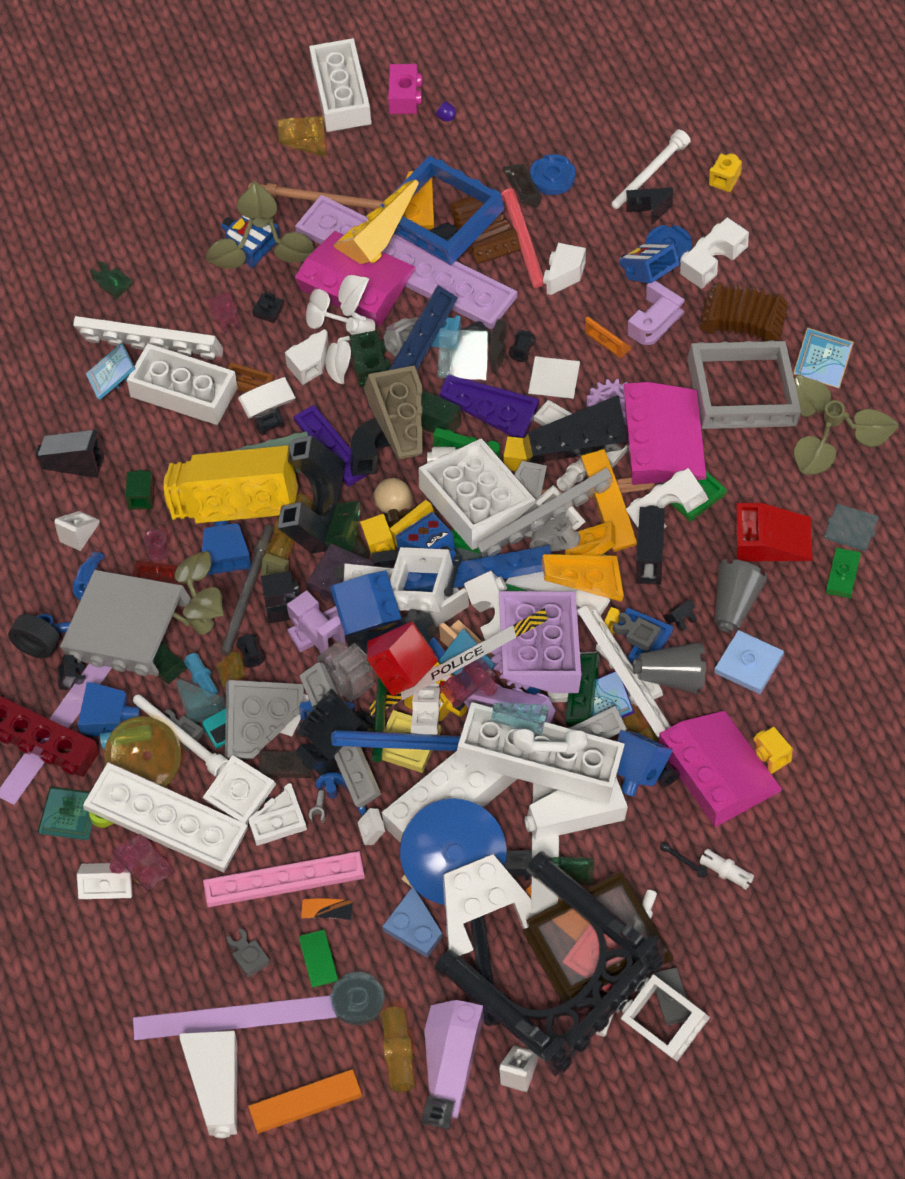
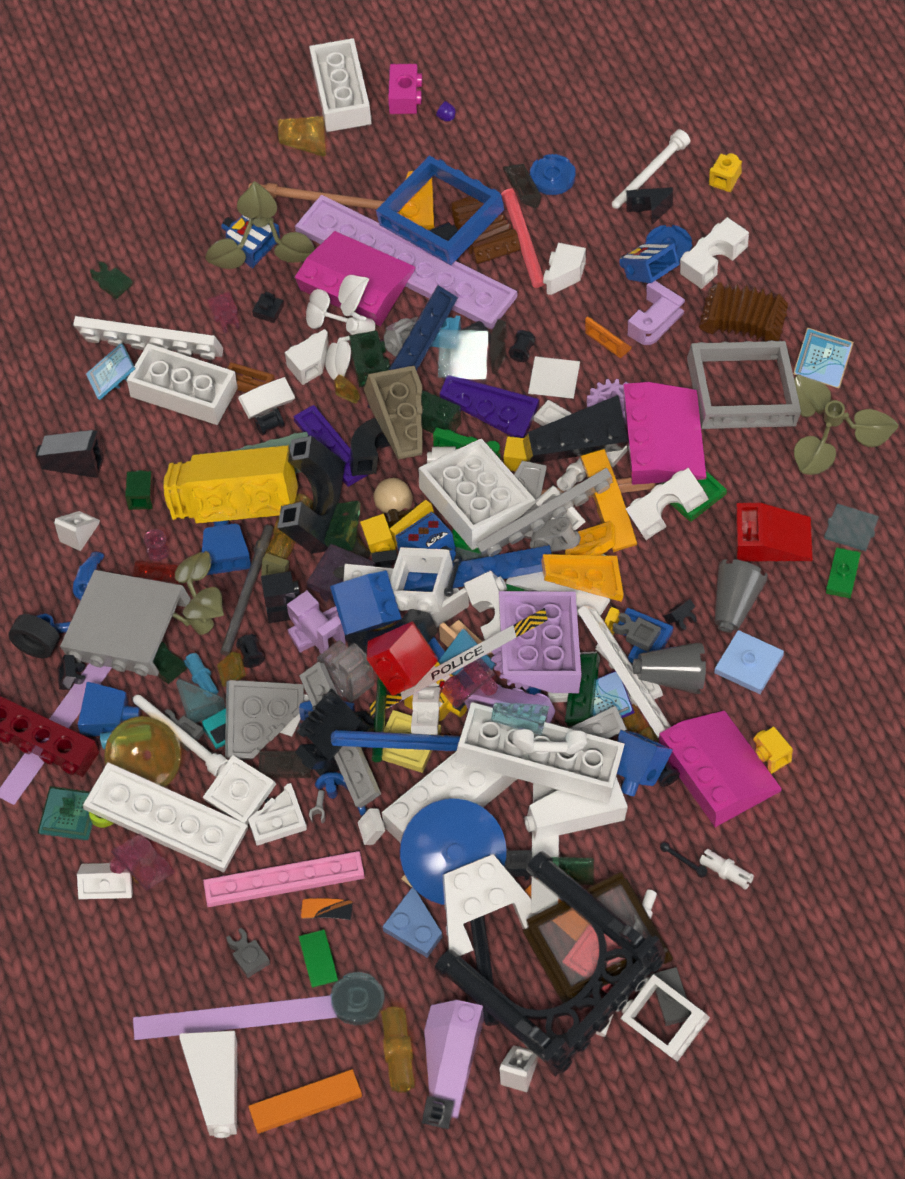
(346, 389): none -> clear yellow tile
(372, 236): yellow wedge -> none
(650, 545): black slope -> none

